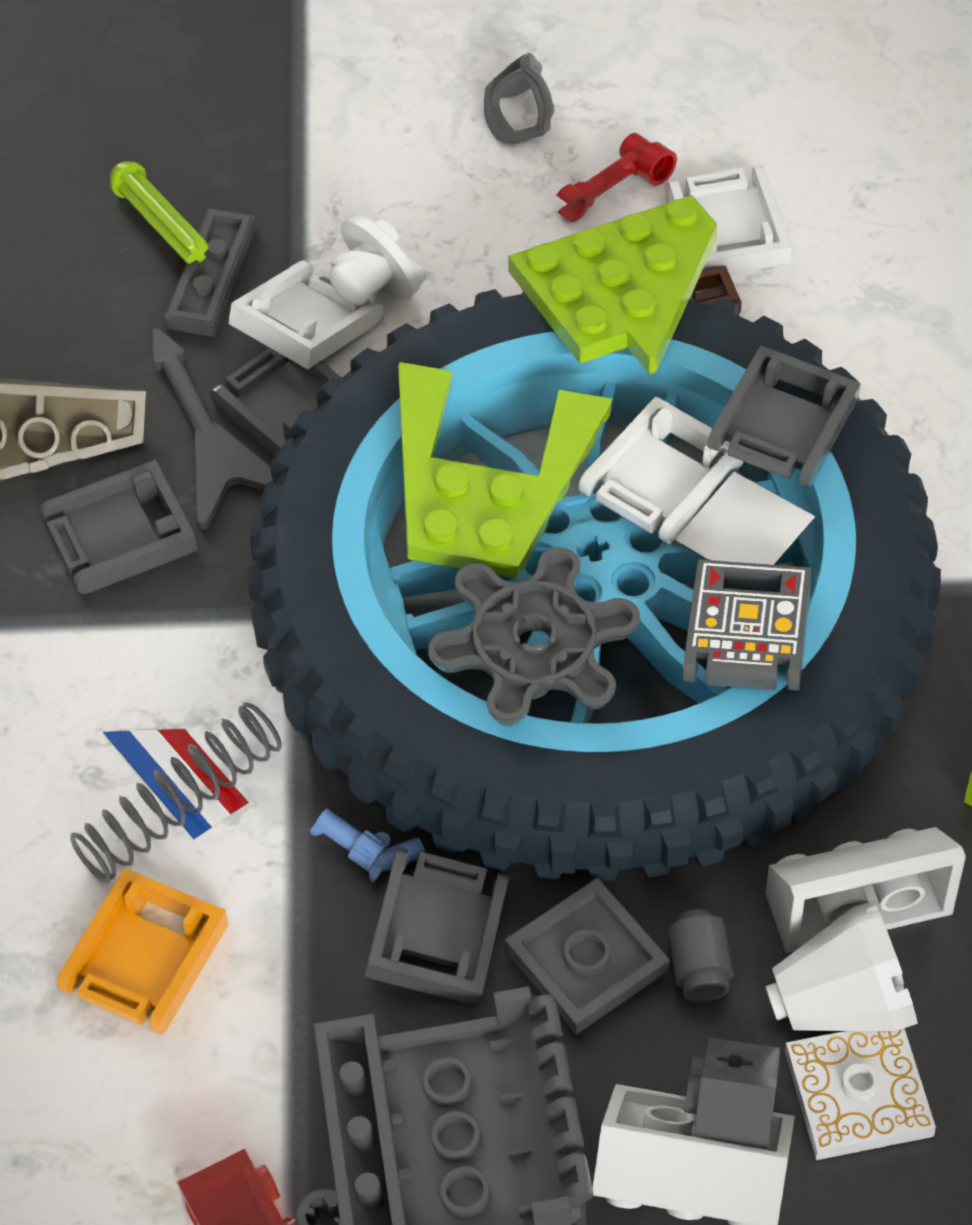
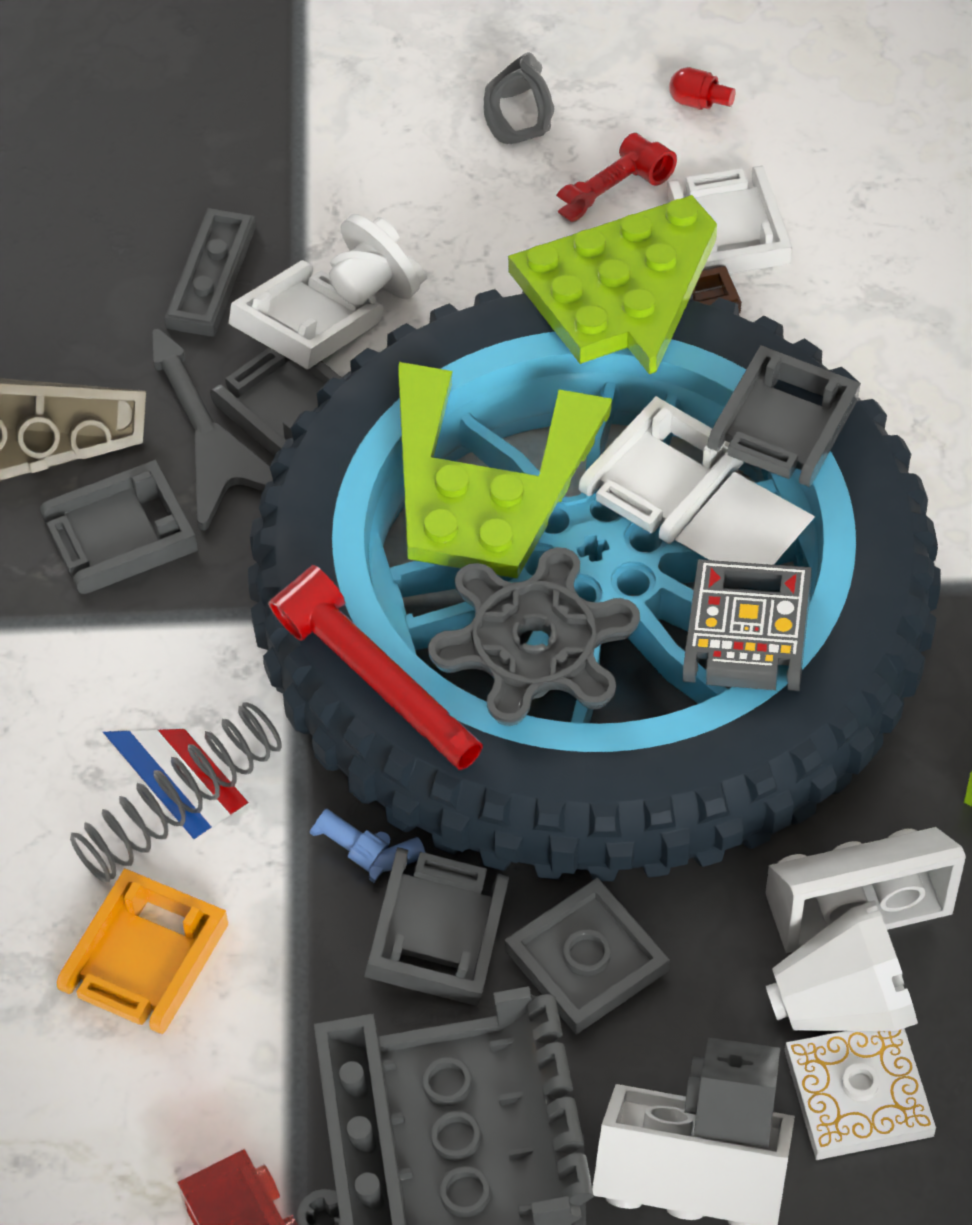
(131, 182): lime axle -> none
(313, 605): none -> red piece
(699, 89): none -> red cylinder
(700, 955): dark grey brick -> none

